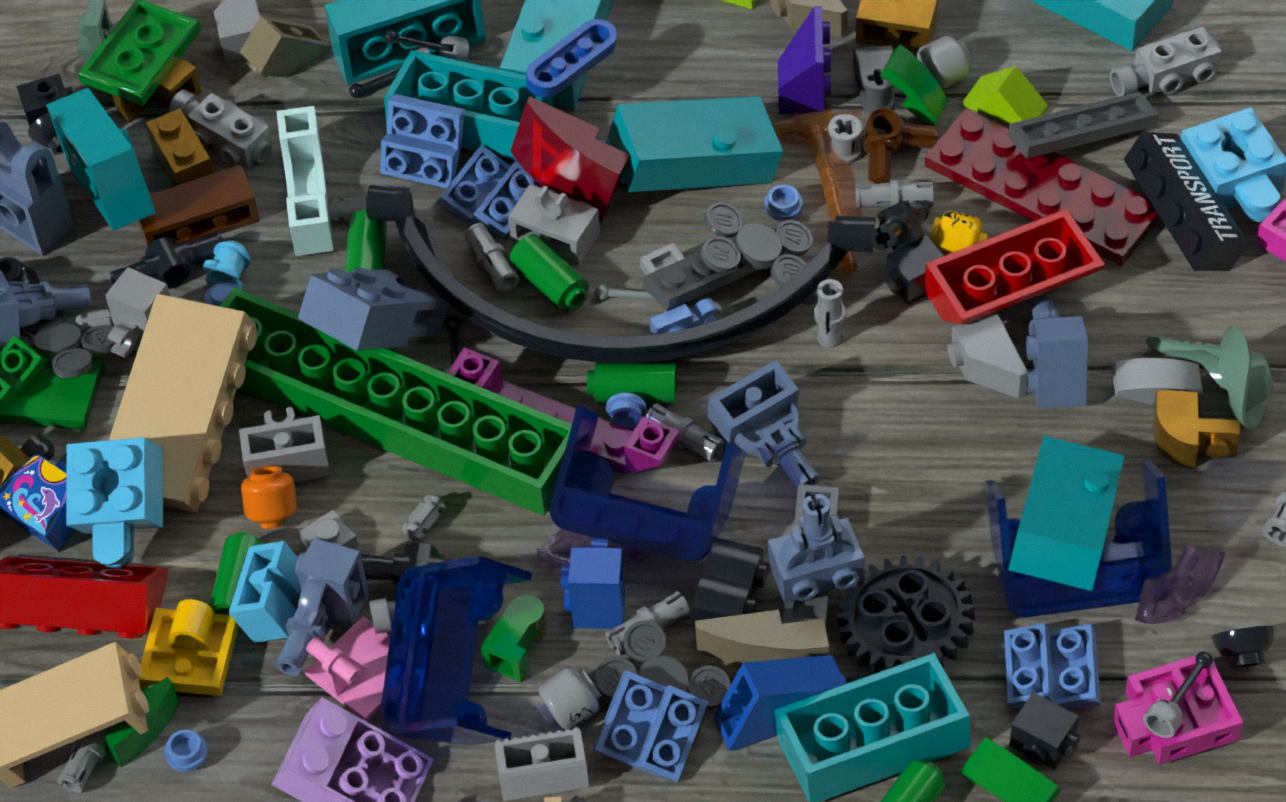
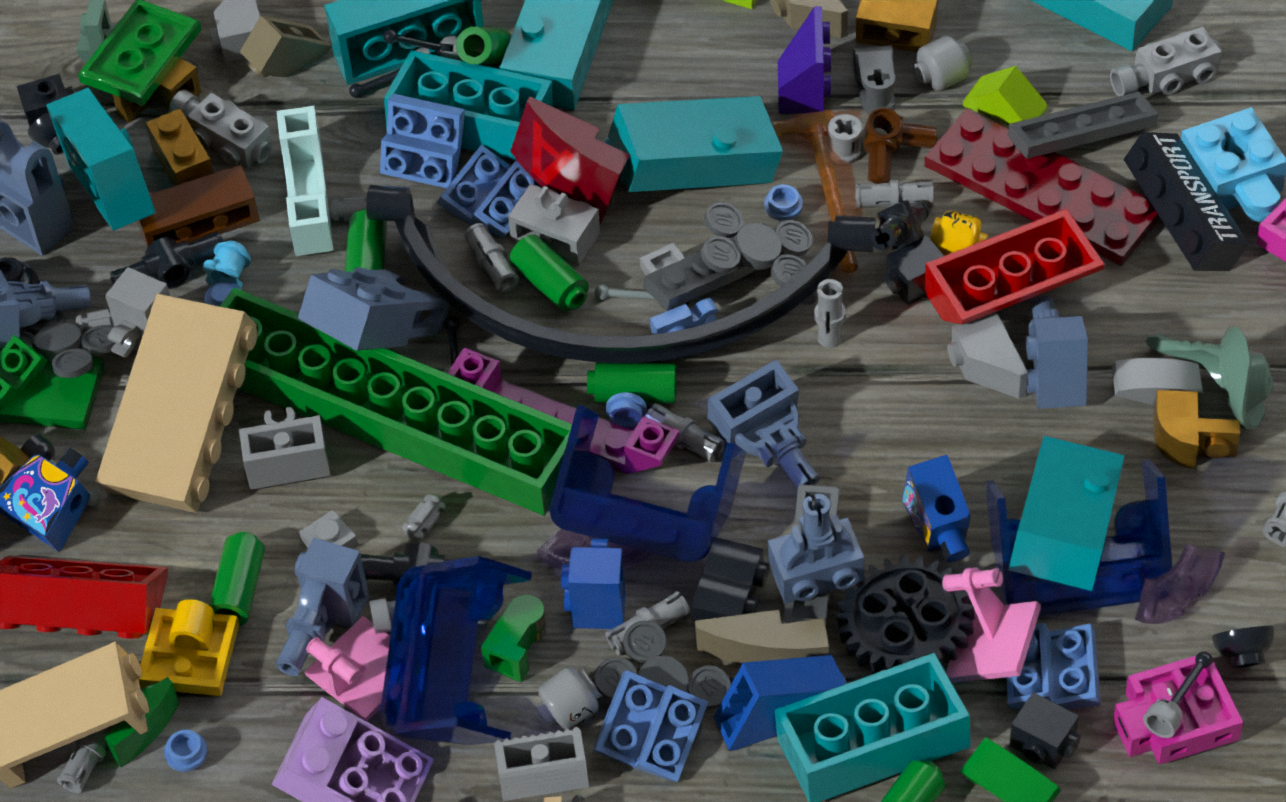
(128, 499): medium azure brick -> none
(266, 592): medium azure brick -> none
(269, 496): orange head -> none
(483, 45): none -> green brick
(552, 73): blue plate -> none
(910, 76): green slope -> none
(937, 507): none -> blue torso
(1000, 630): none -> bright pink plate

